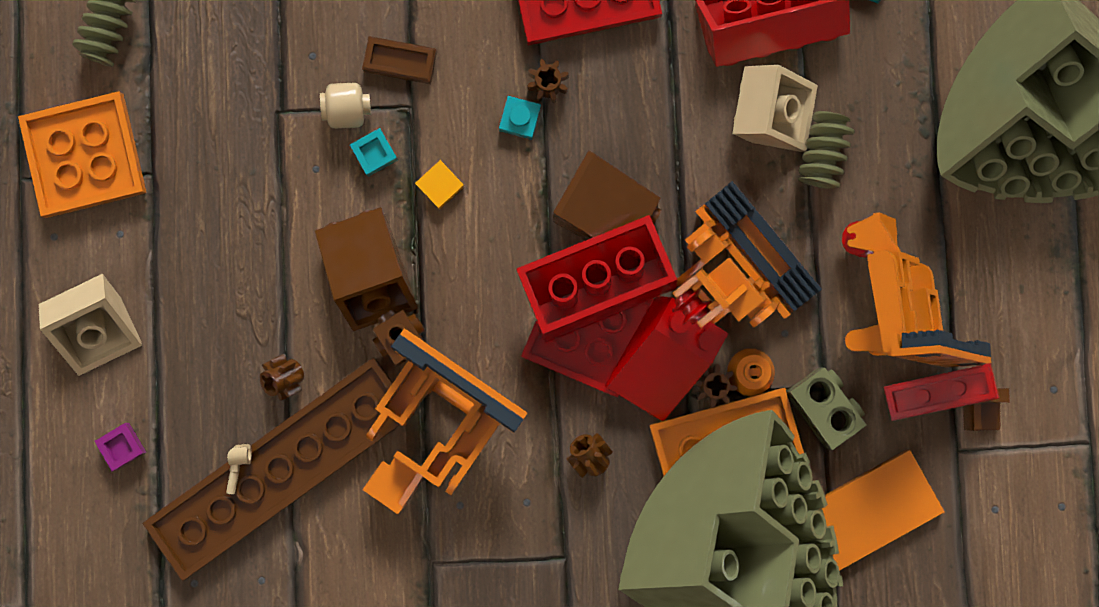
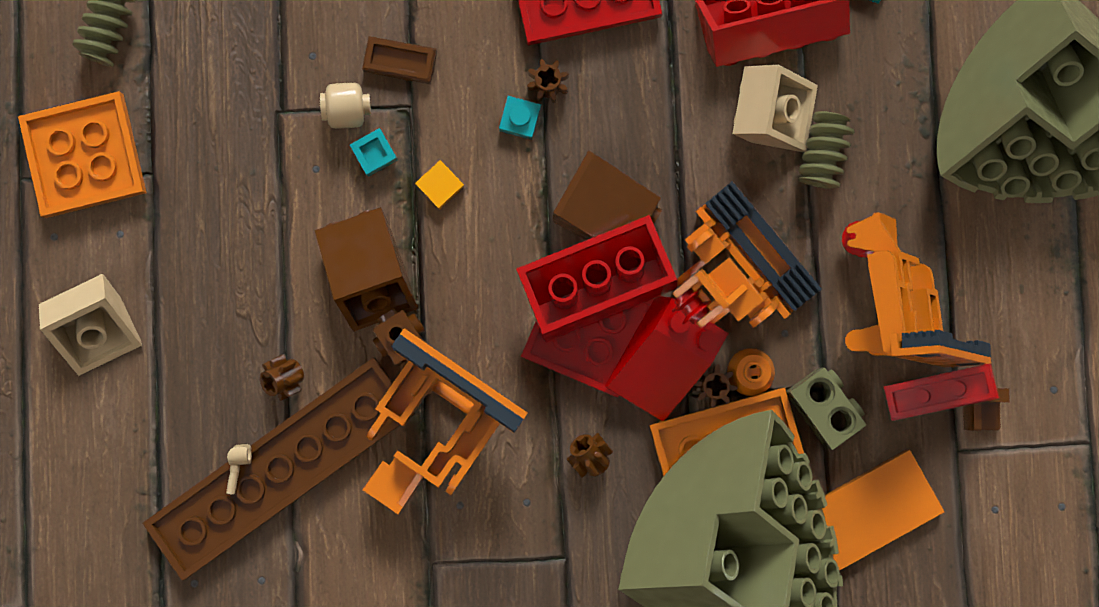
(120, 446): magenta plate -> none

